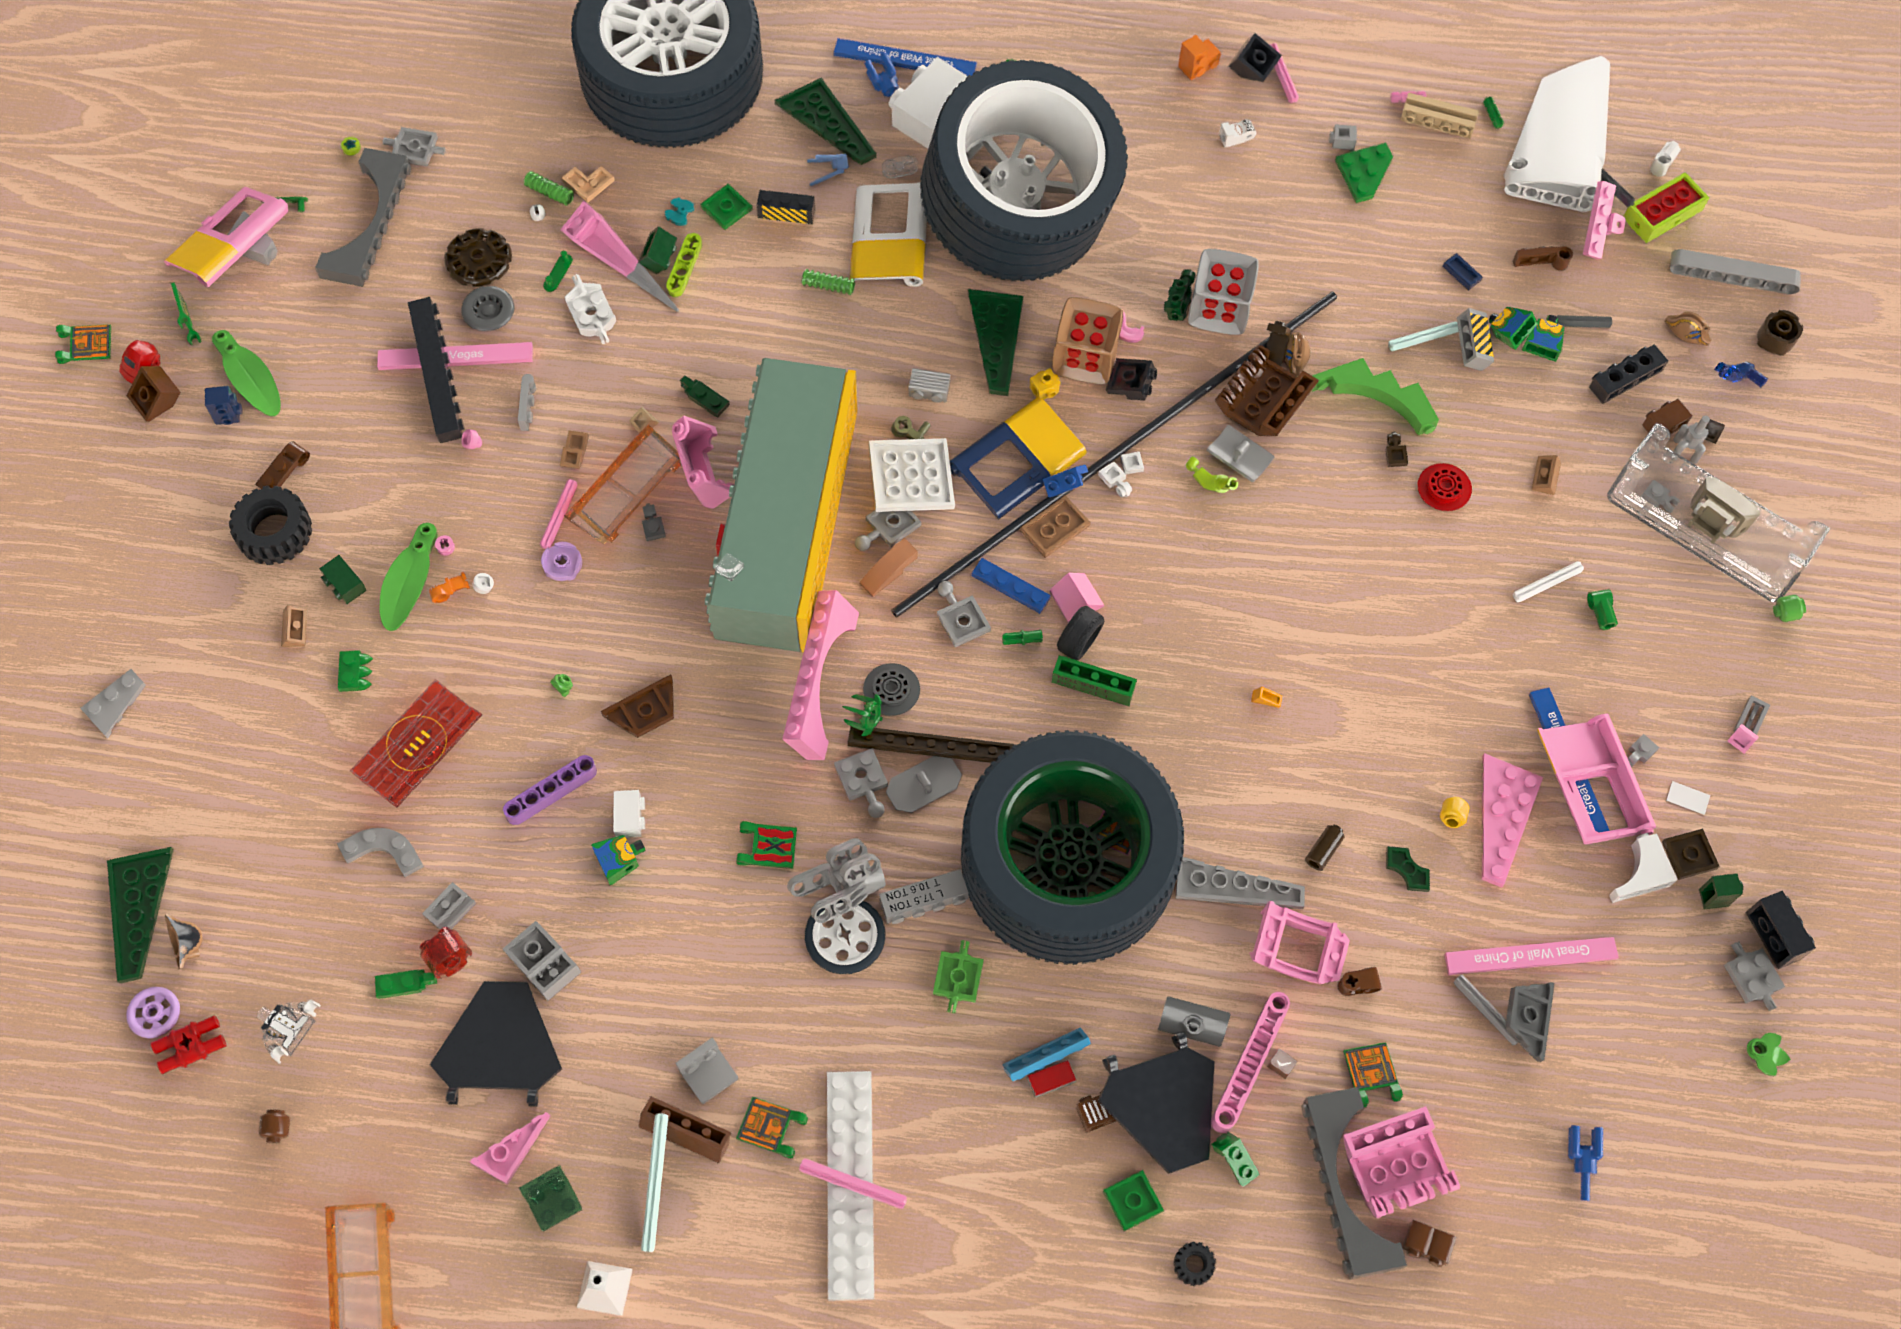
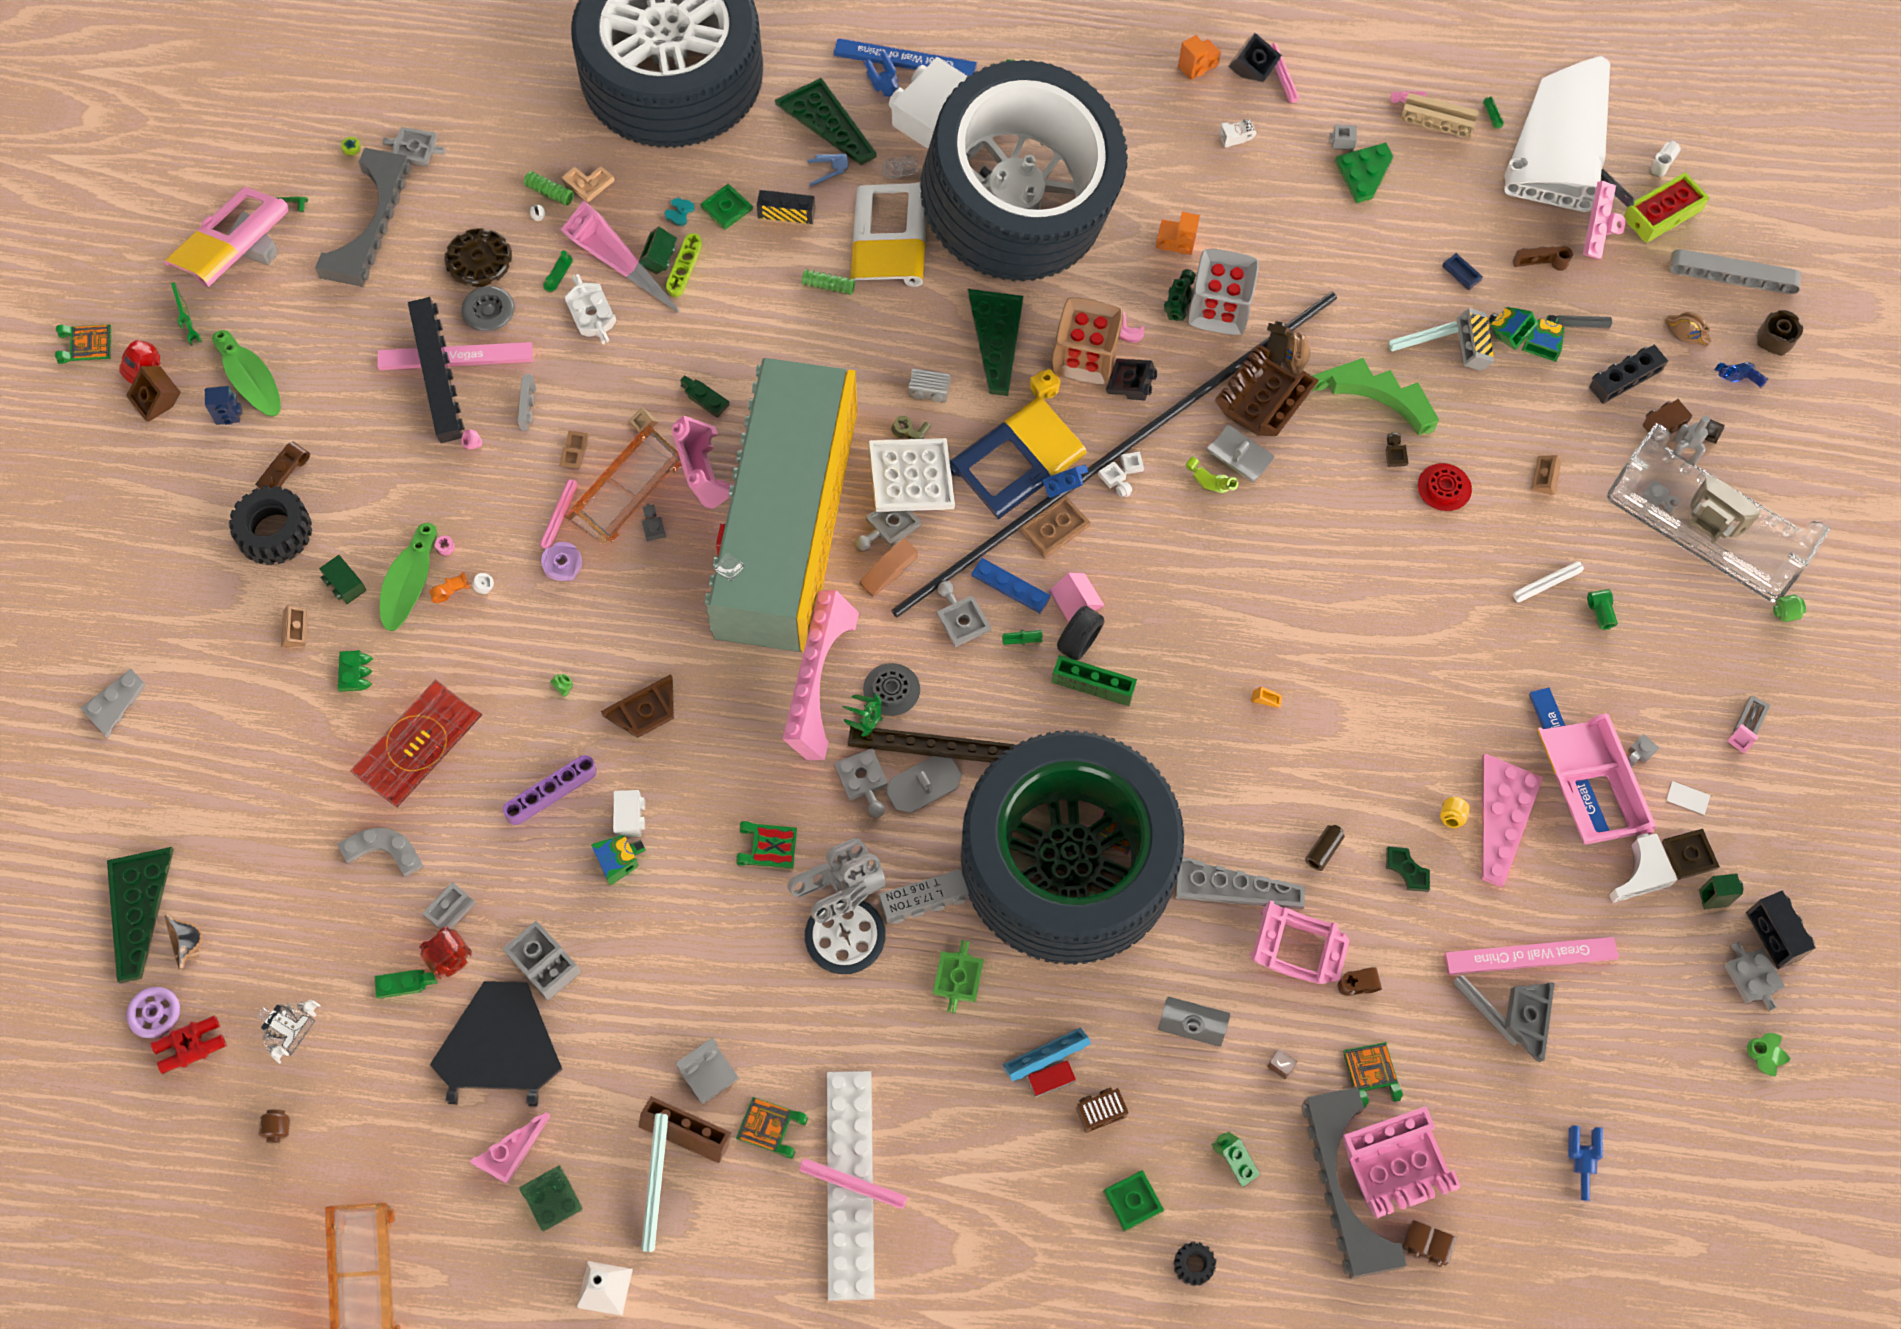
(1164, 1104): black flag -> none
(1178, 235): none -> orange brick
(1250, 1062): bright pink gear -> none

